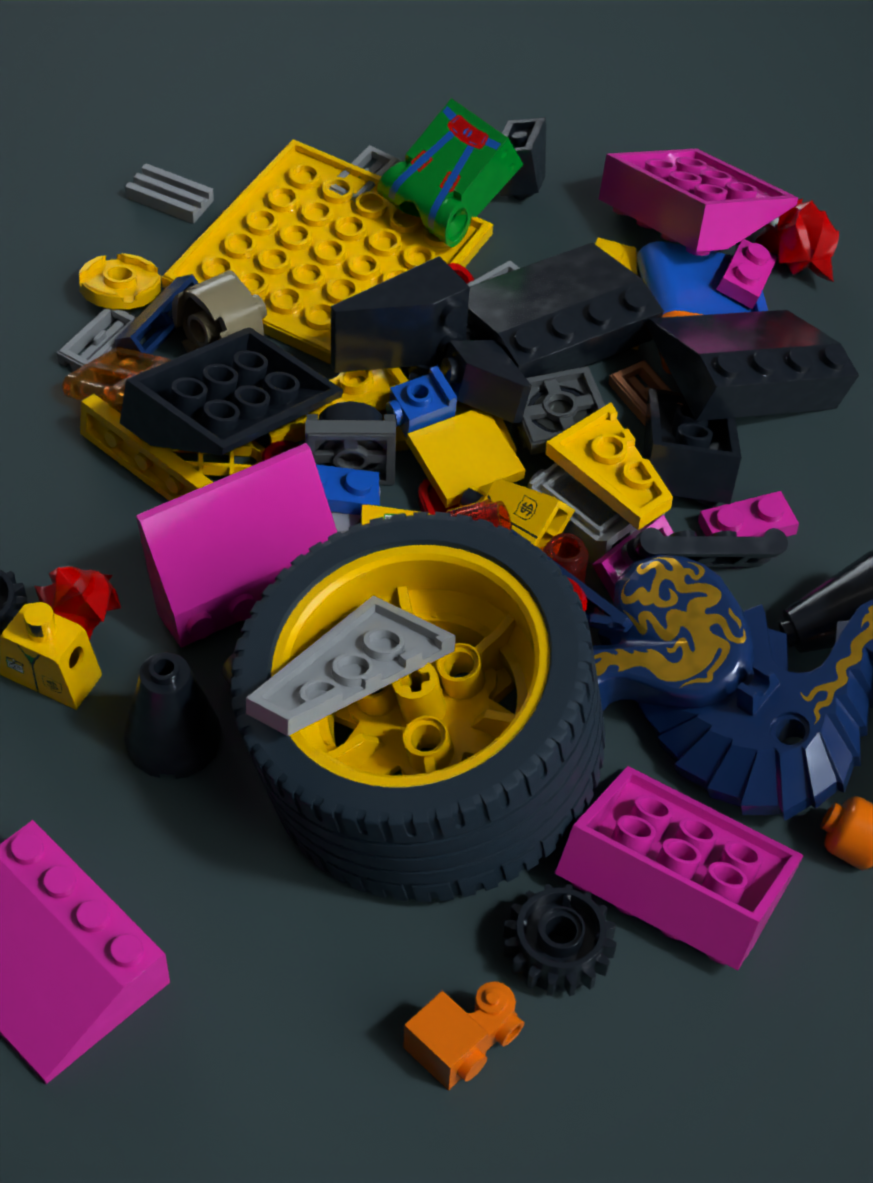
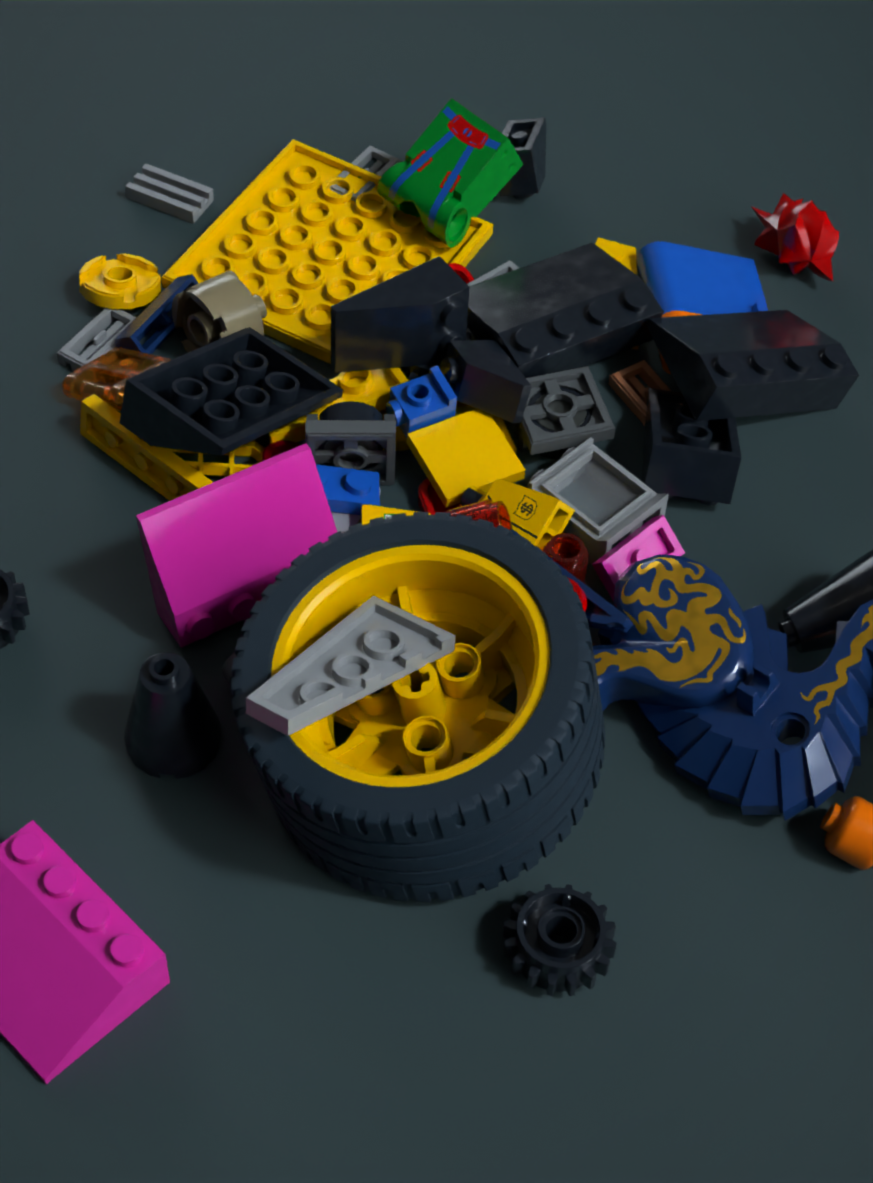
(49, 655): yellow torso -> none
(80, 596): red hair -> none
(456, 1042): orange brick -> none
(610, 466): yellow wing -> none
(678, 866): dark pink slope -> none
(691, 197): dark pink slope -> none
(716, 550): black plate -> none
(747, 273): dark pink plate -> none
(751, 516): dark pink plate -> none

